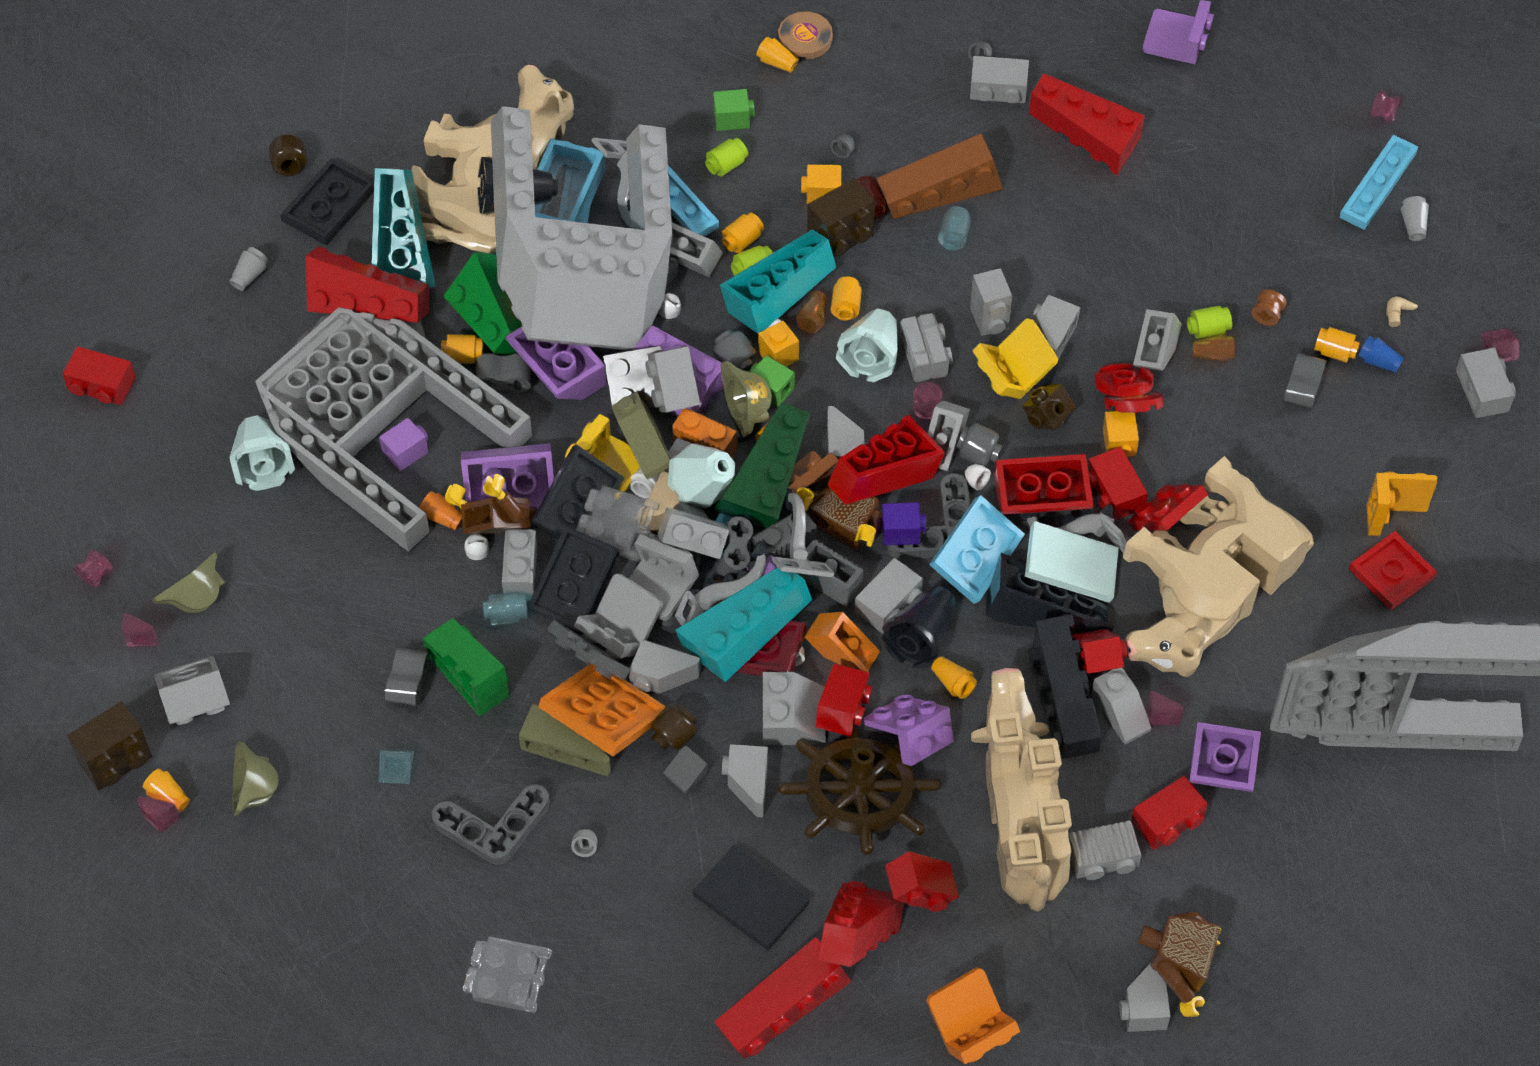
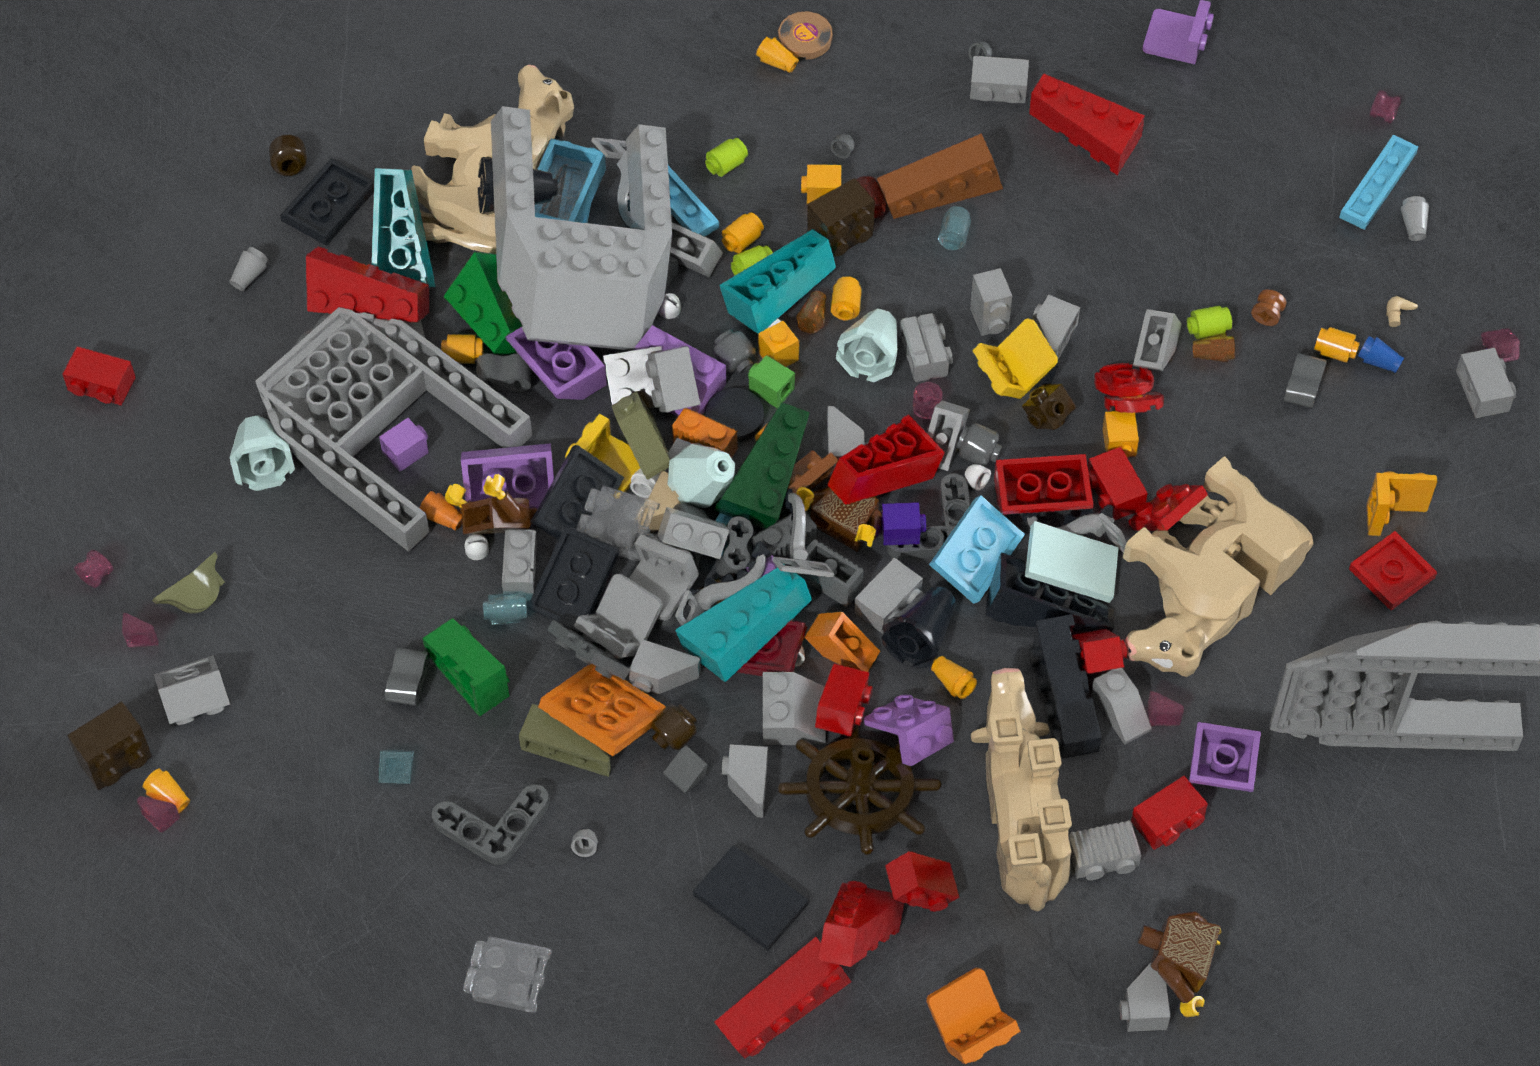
(252, 779): olive hat -> none
(732, 109): bright green brick -> none
(746, 397): olive hat -> none

